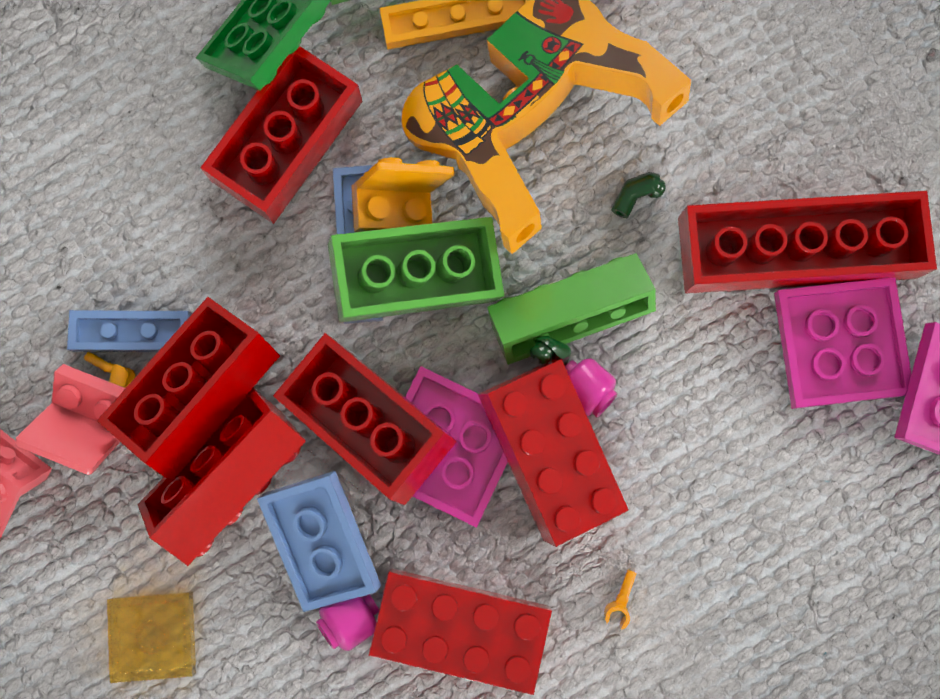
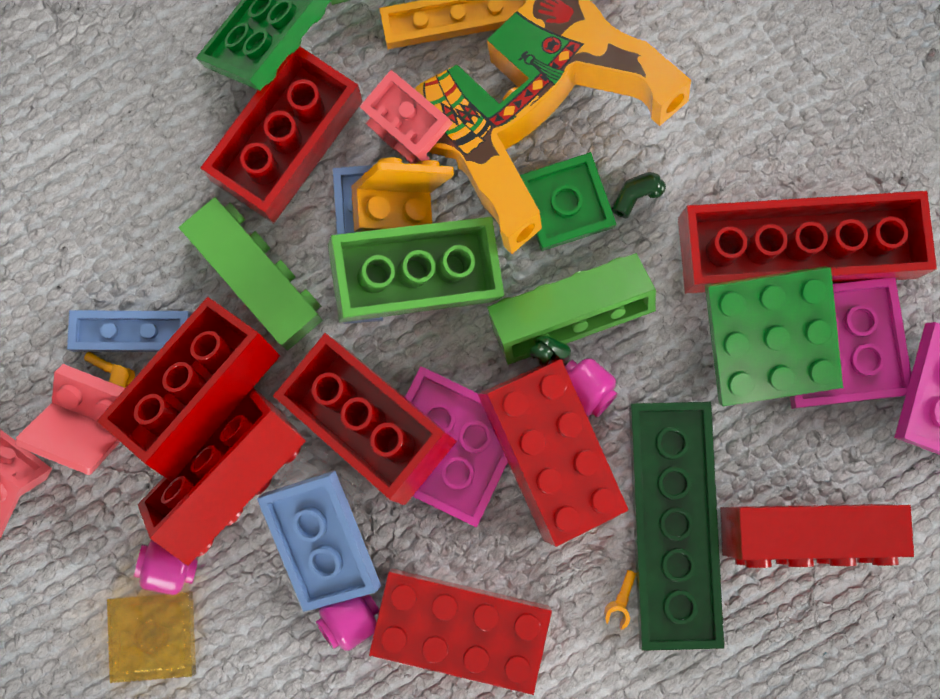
(162, 571): none -> dark pink head
(251, 274): none -> bright green brick
(404, 118): none -> coral bracket
(569, 201): none -> green plate
(676, 526): none -> dark green plate
(774, 336): none -> green plate
(817, 532): none -> red brick

